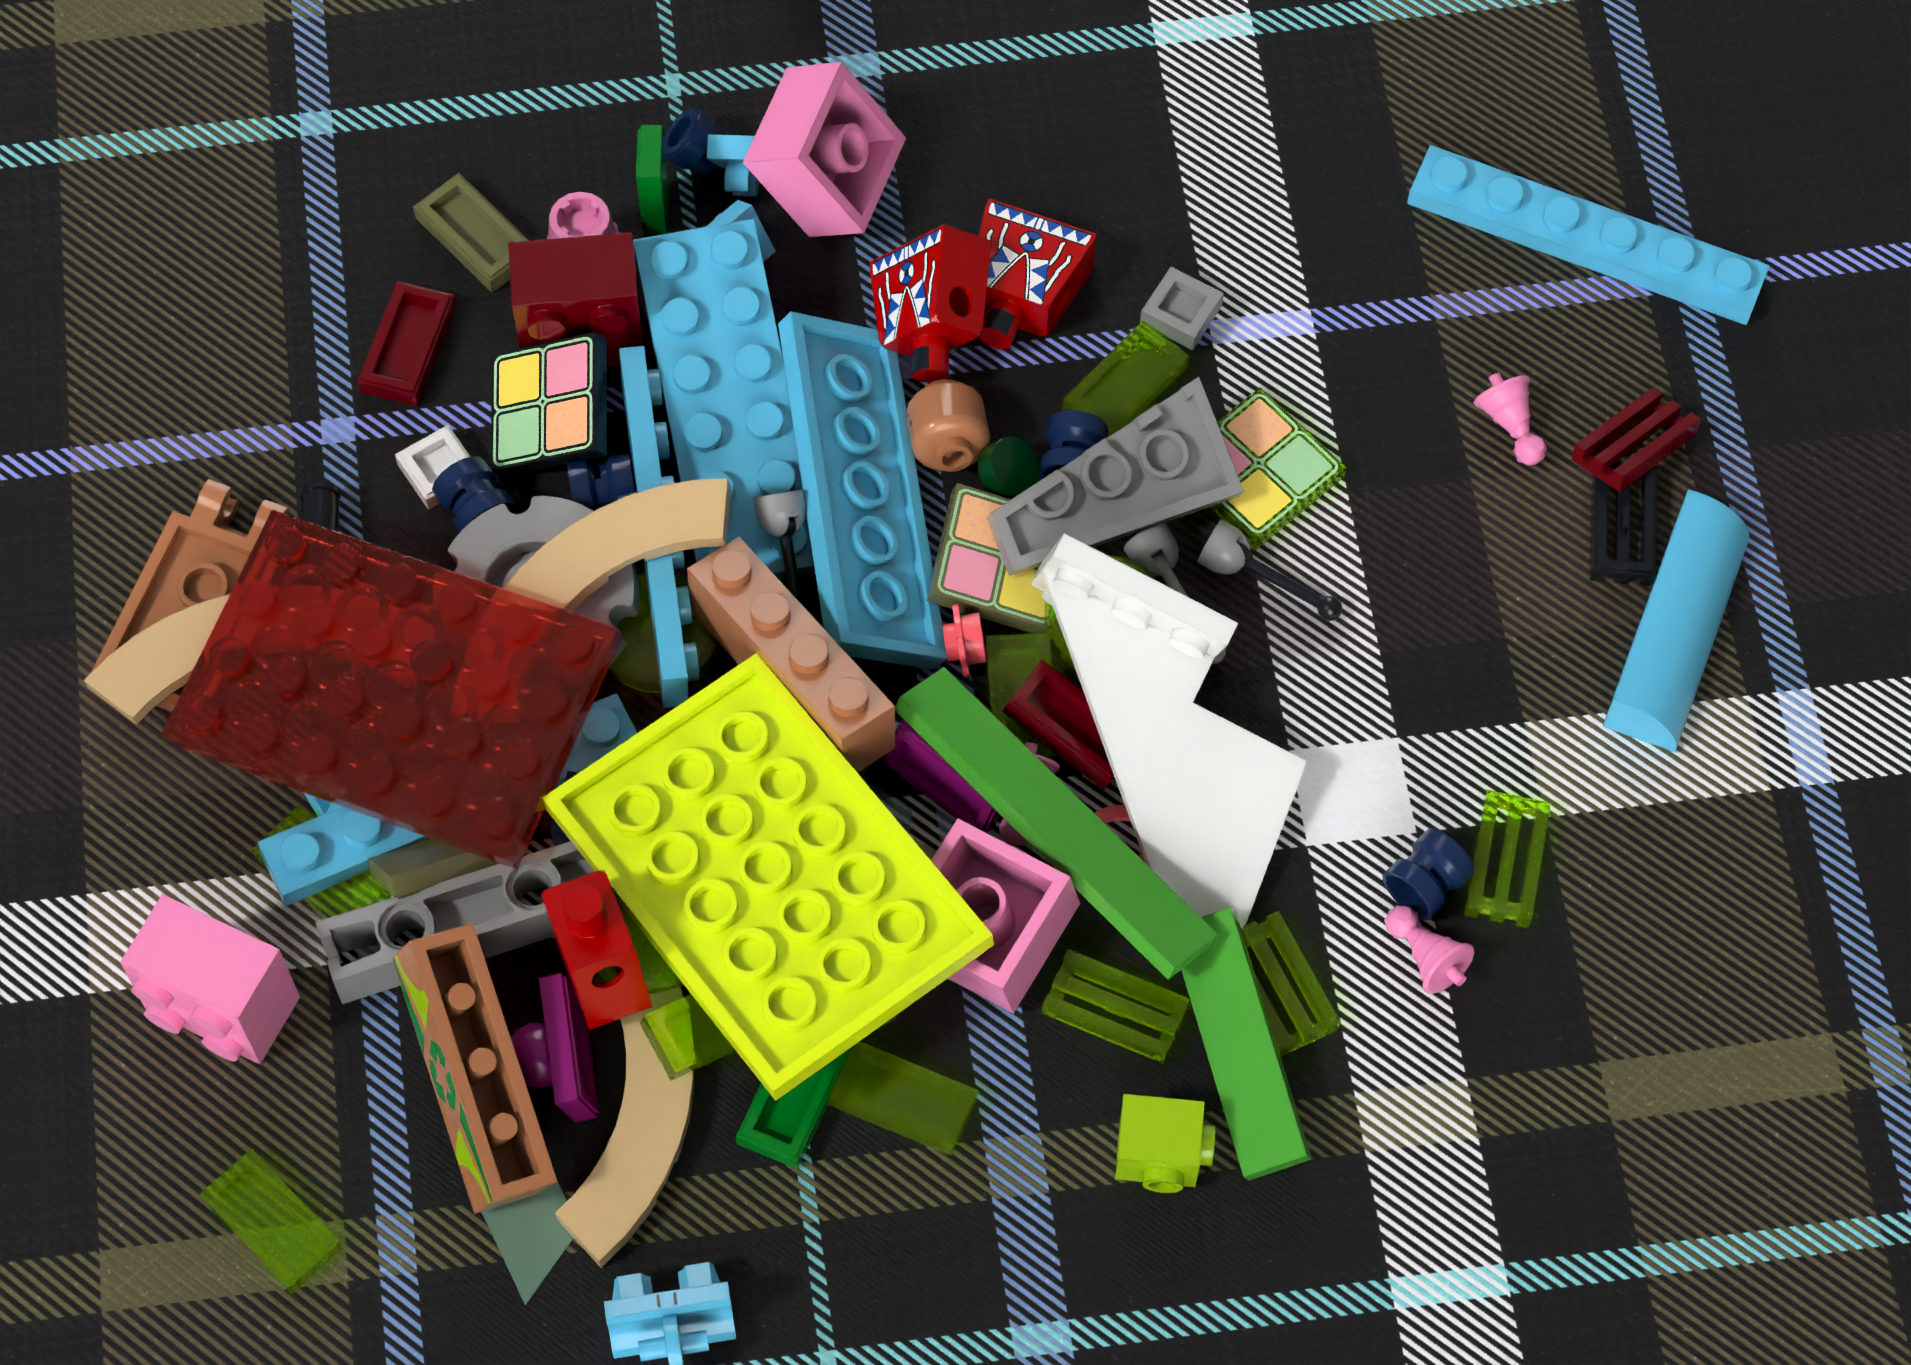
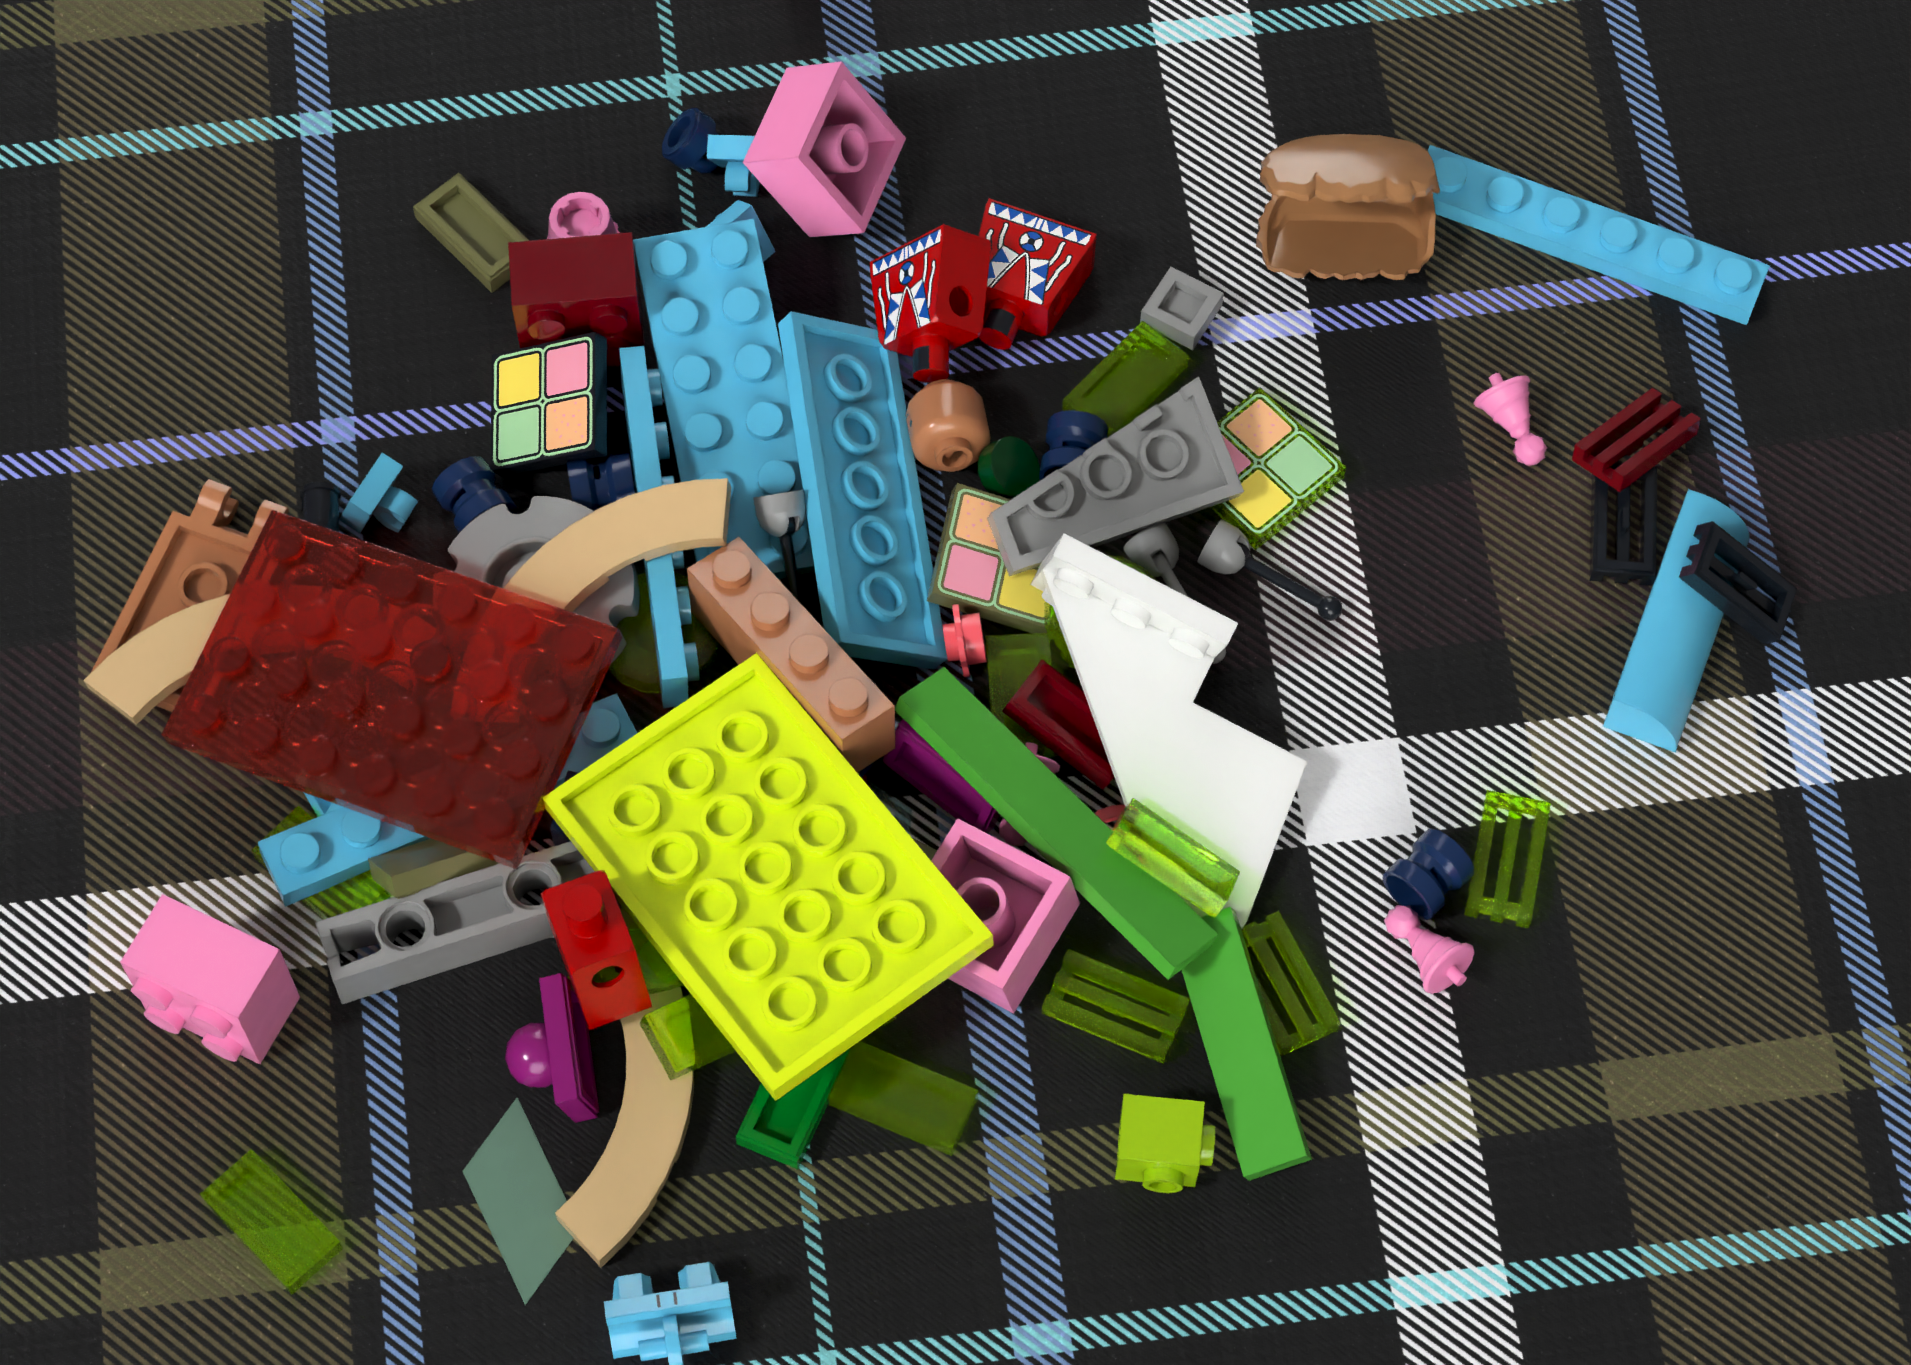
(379, 498): none -> medium azure tile
(407, 343): dark red tile -> none
(427, 459): white tile -> none
(473, 1068): nougat brick -> none
(652, 180): green tile -> none
(1173, 858): none -> clear neon green tile
(1348, 207): none -> medium nougat animal
(1734, 592): none -> black tile

